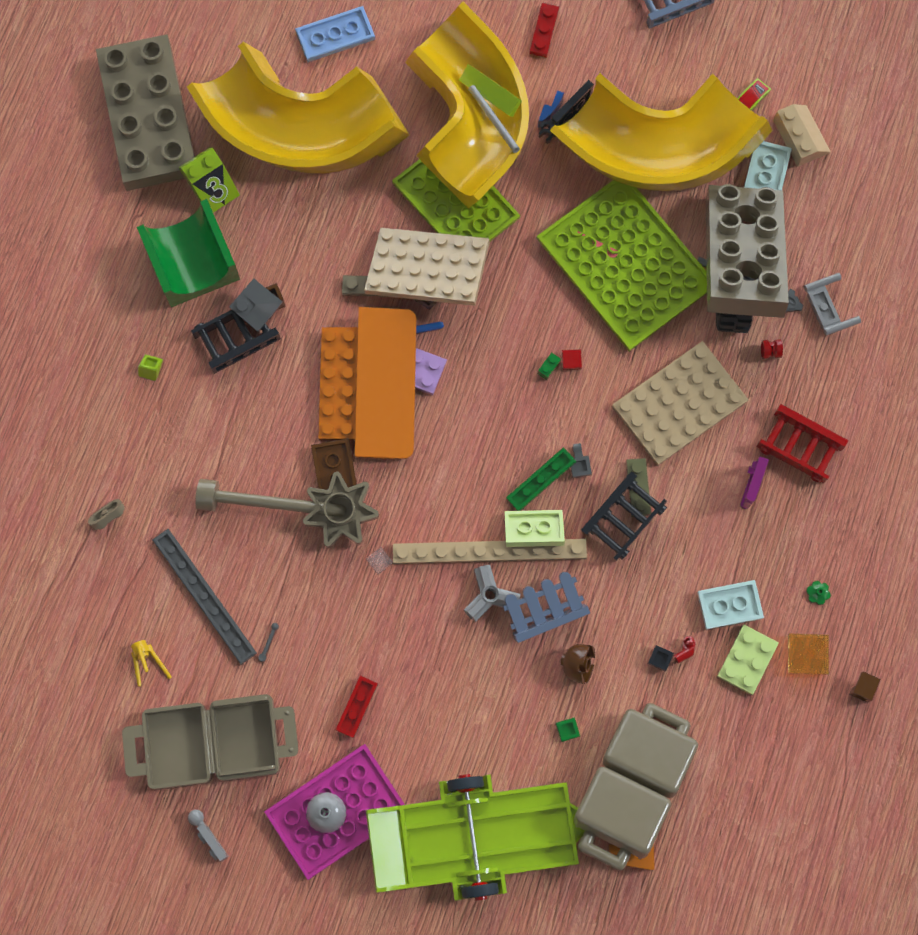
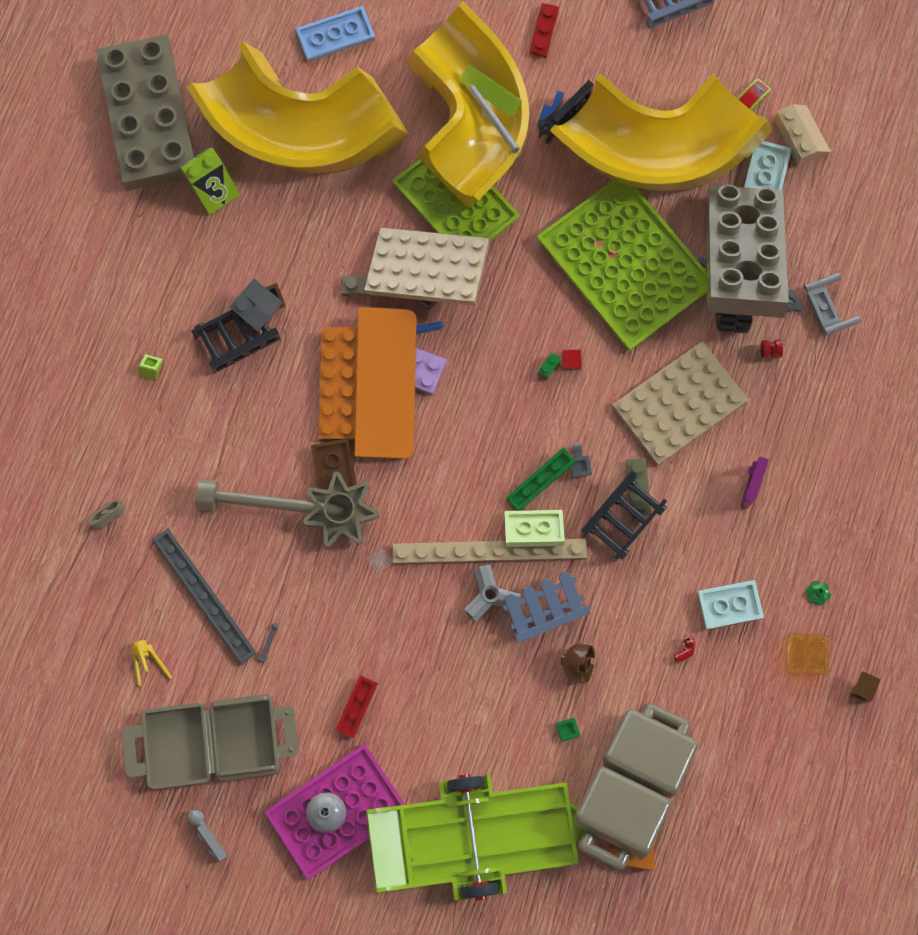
(190, 256): green piece -> none
(660, 658): black plate -> none
(747, 659): yellowish green plate -> none
(818, 434): red fence -> none

